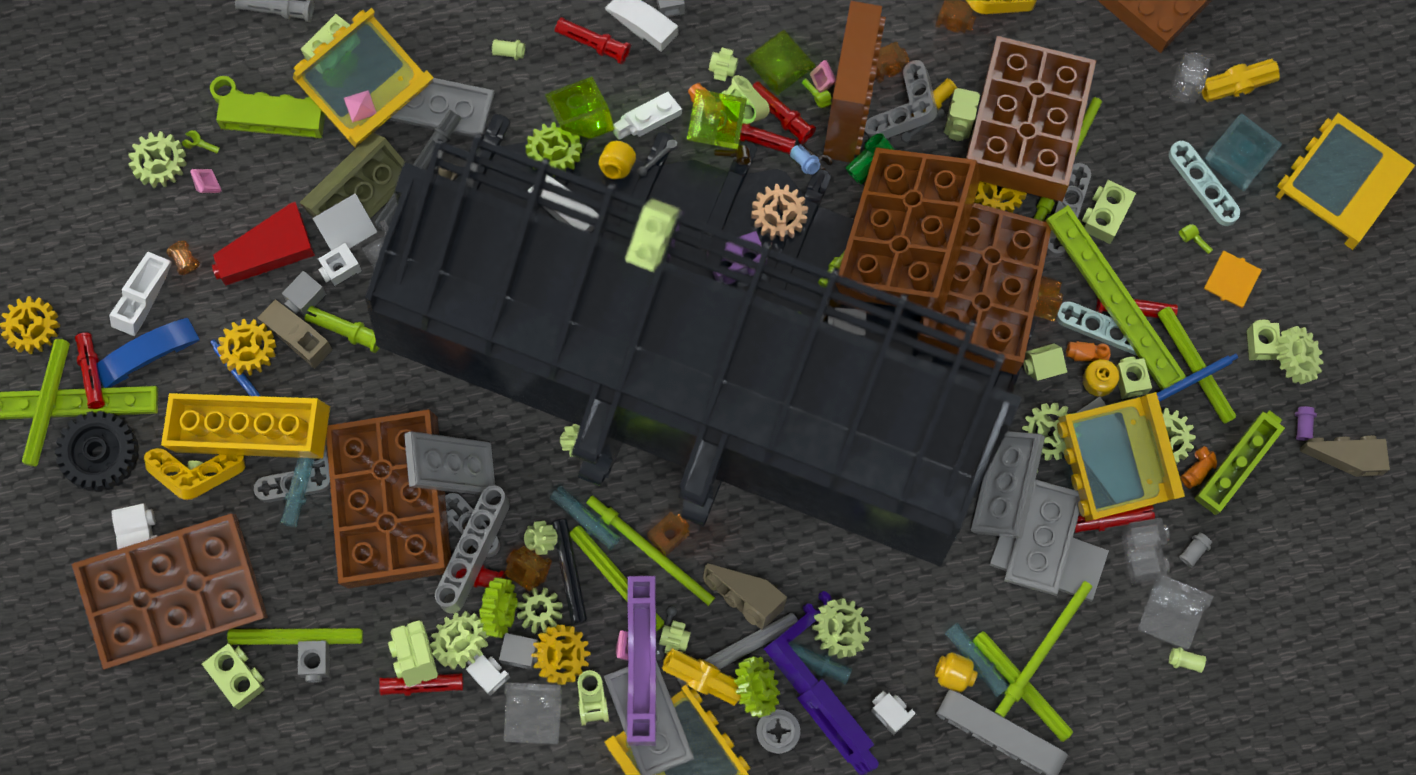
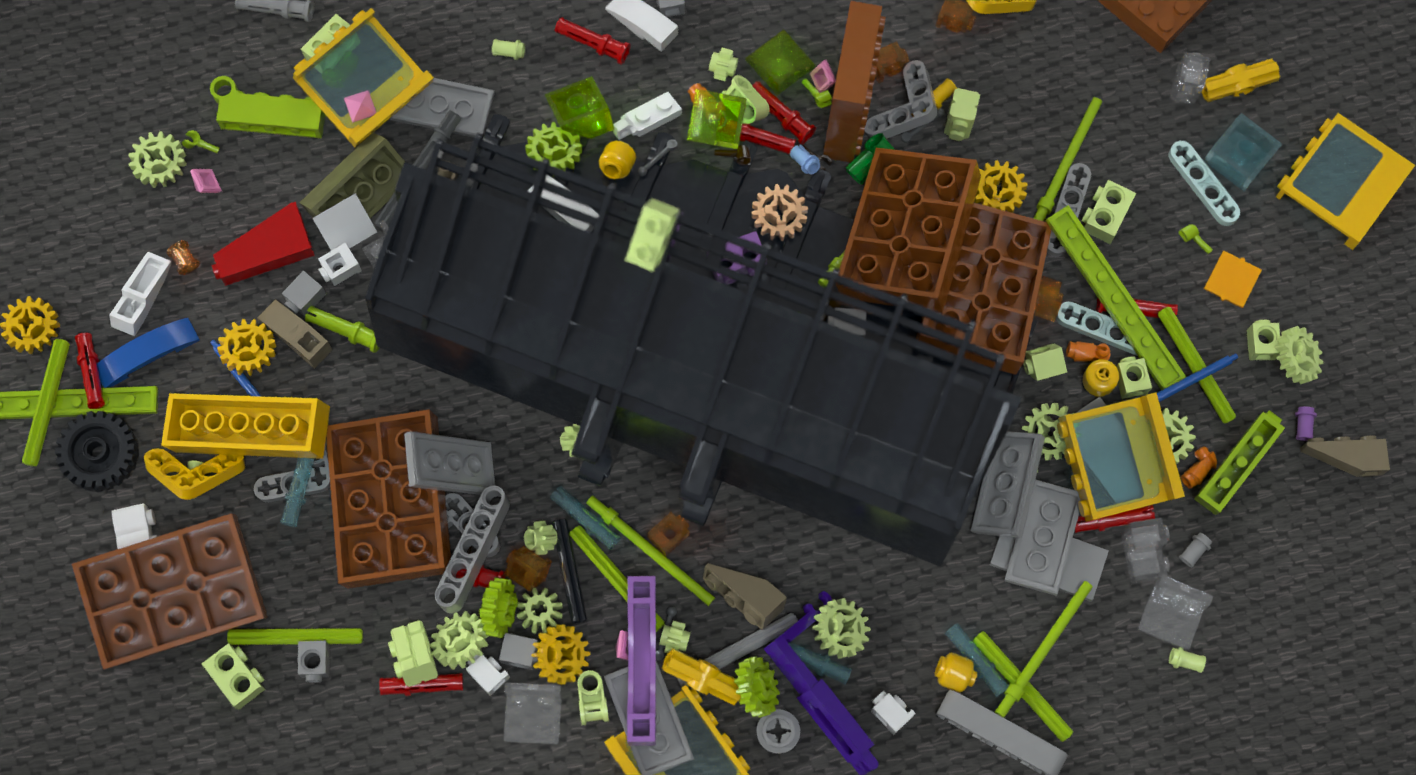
(1030, 118): dark orange brick -> none

